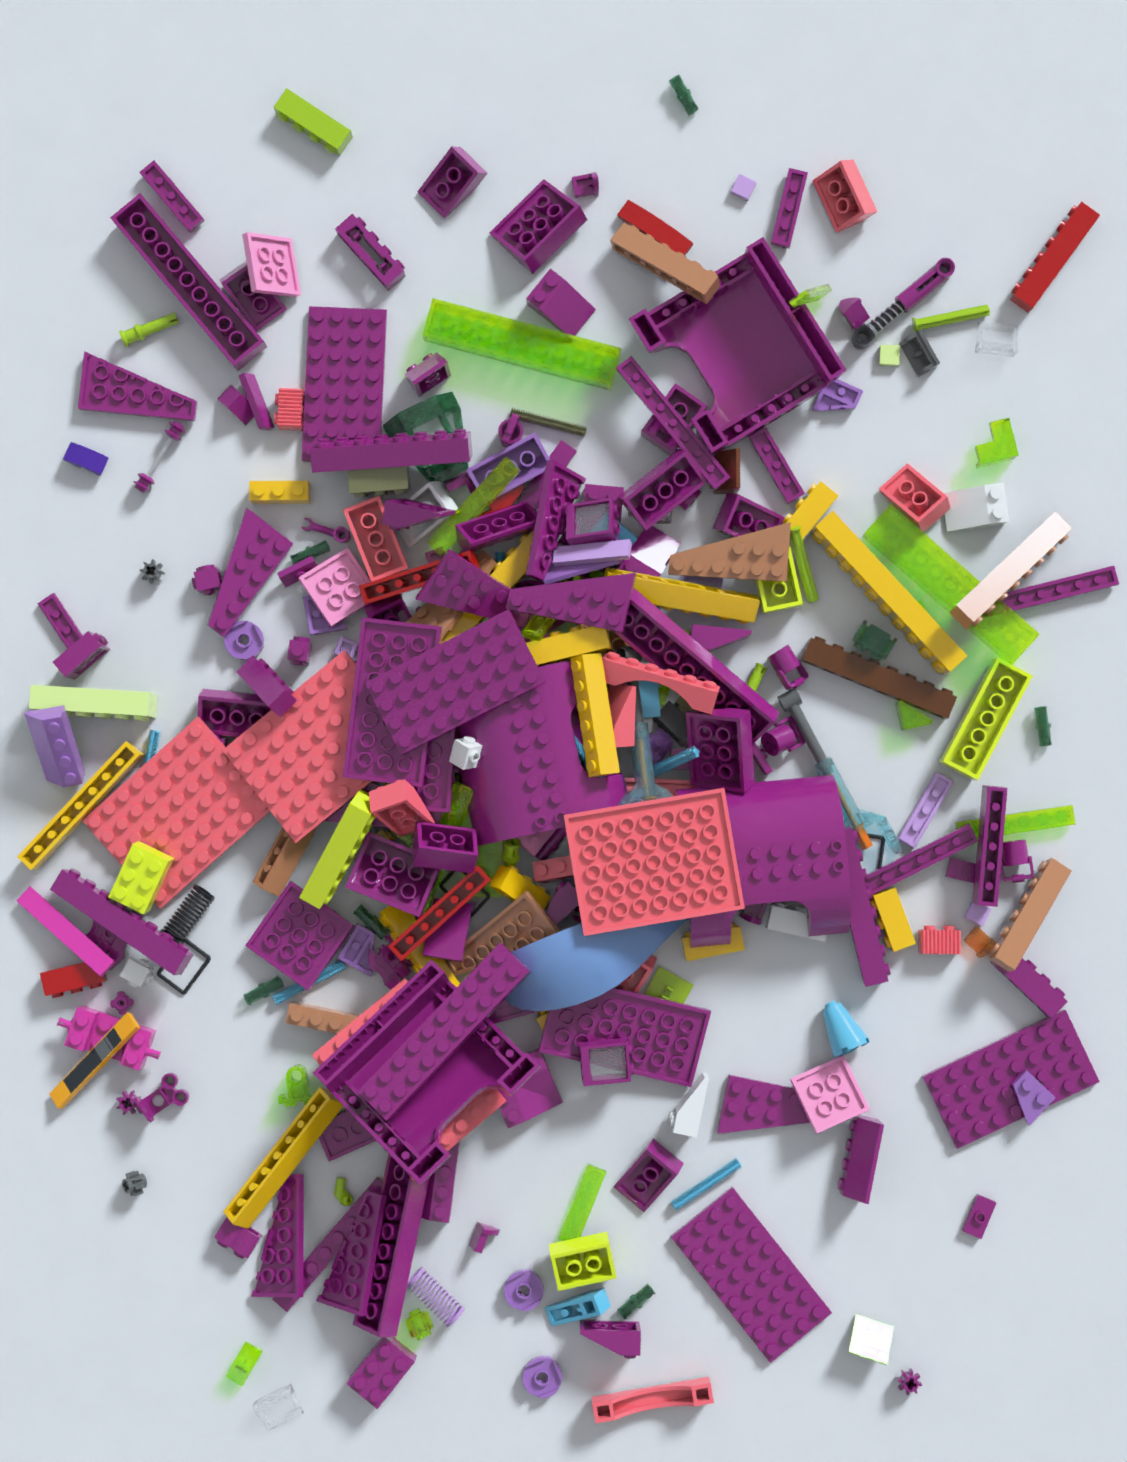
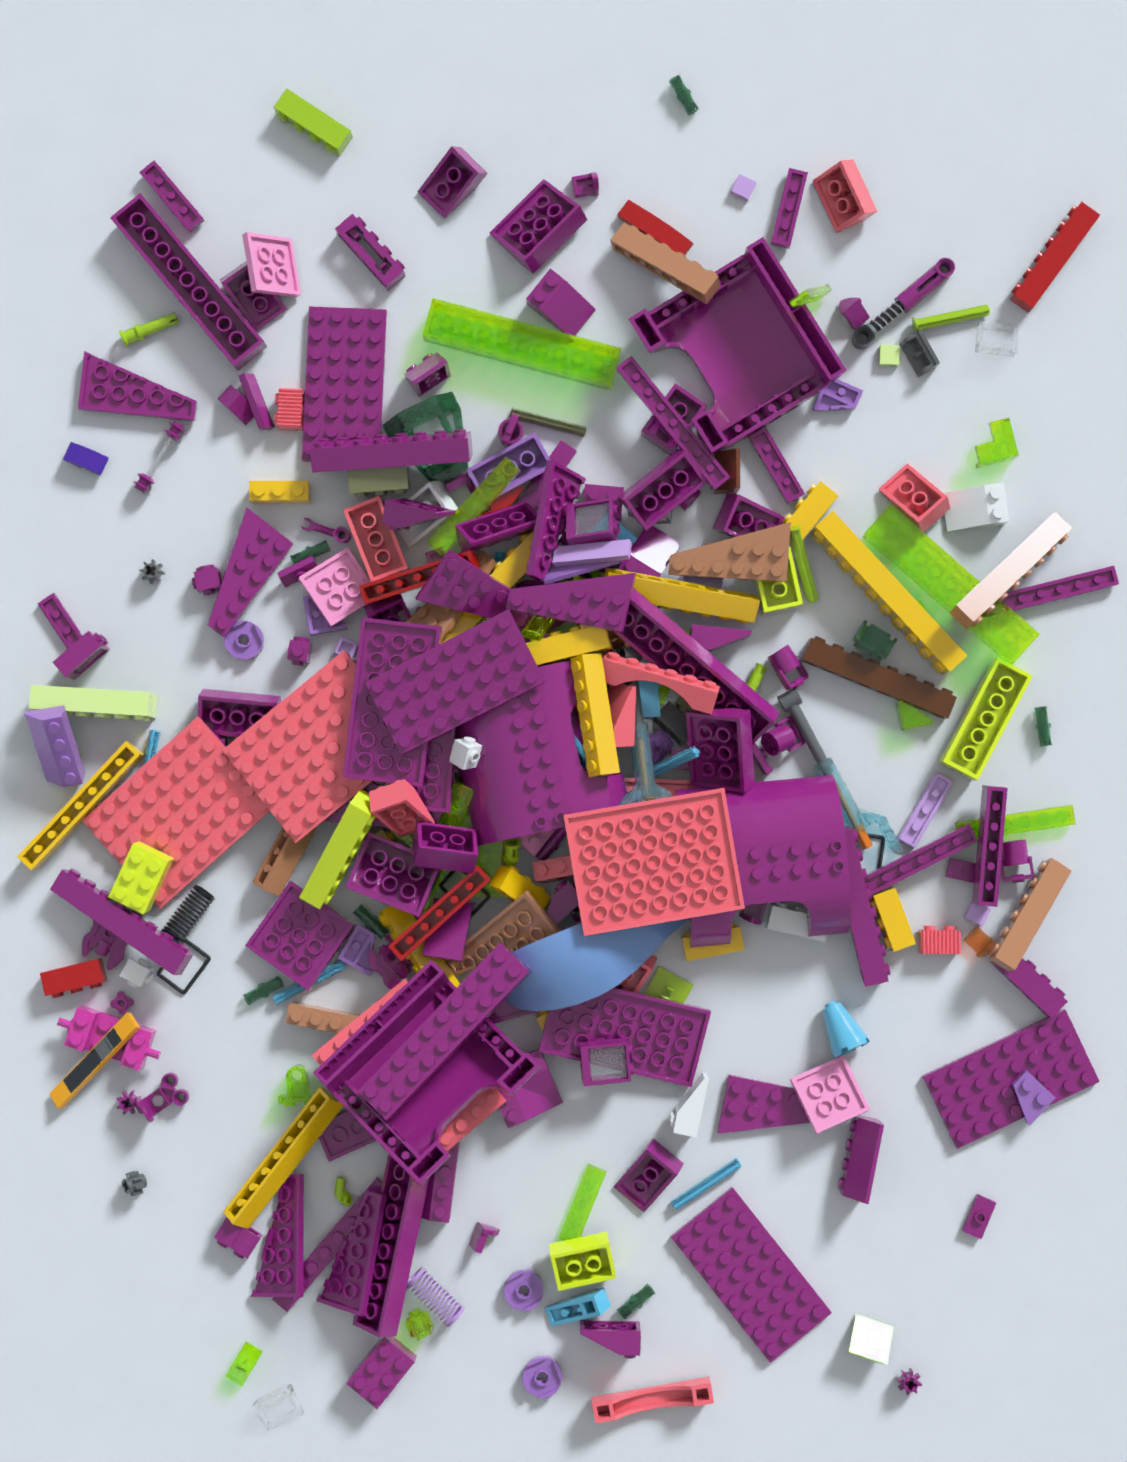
(66, 931): dark pink tile -> none
(267, 685): magenta brick -> none

